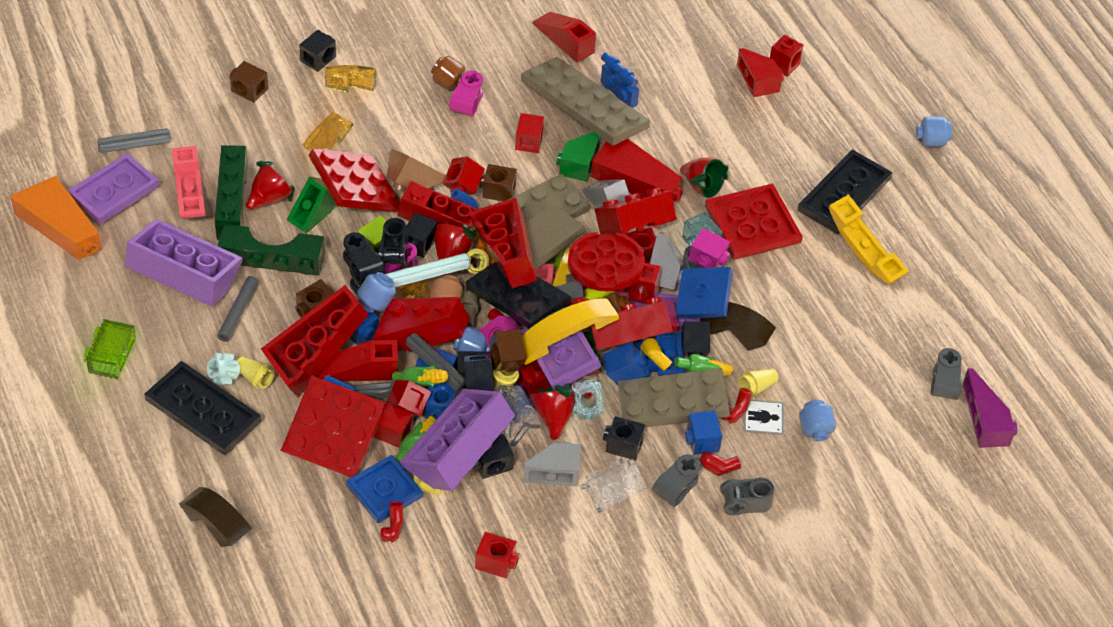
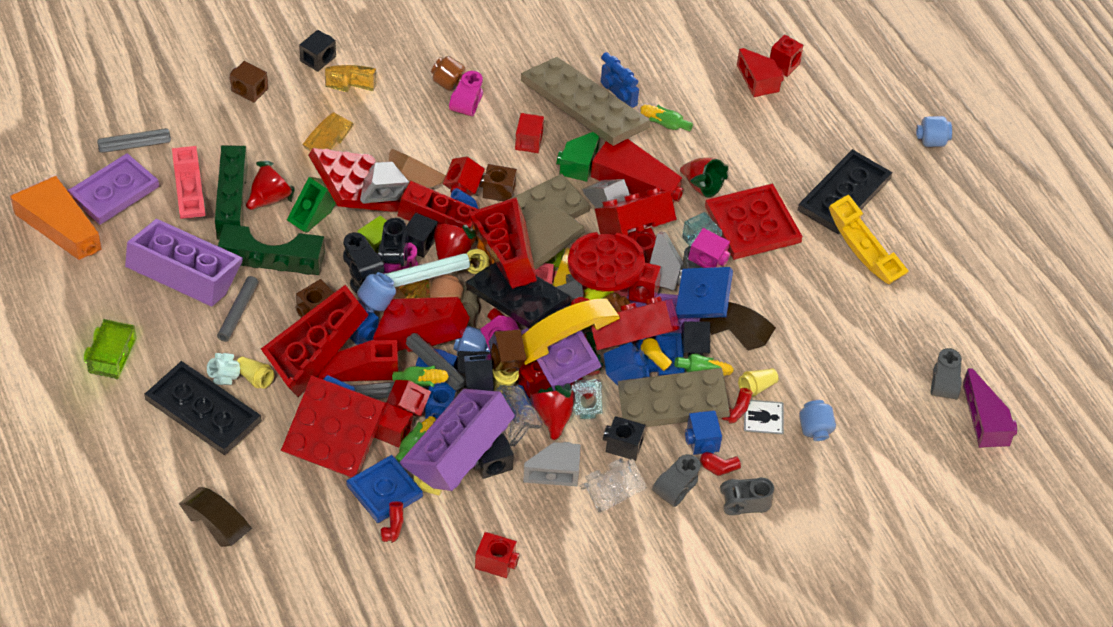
(383, 183): none -> light grey slope
(568, 34): red slope -> none
(665, 117): none -> bright green piece

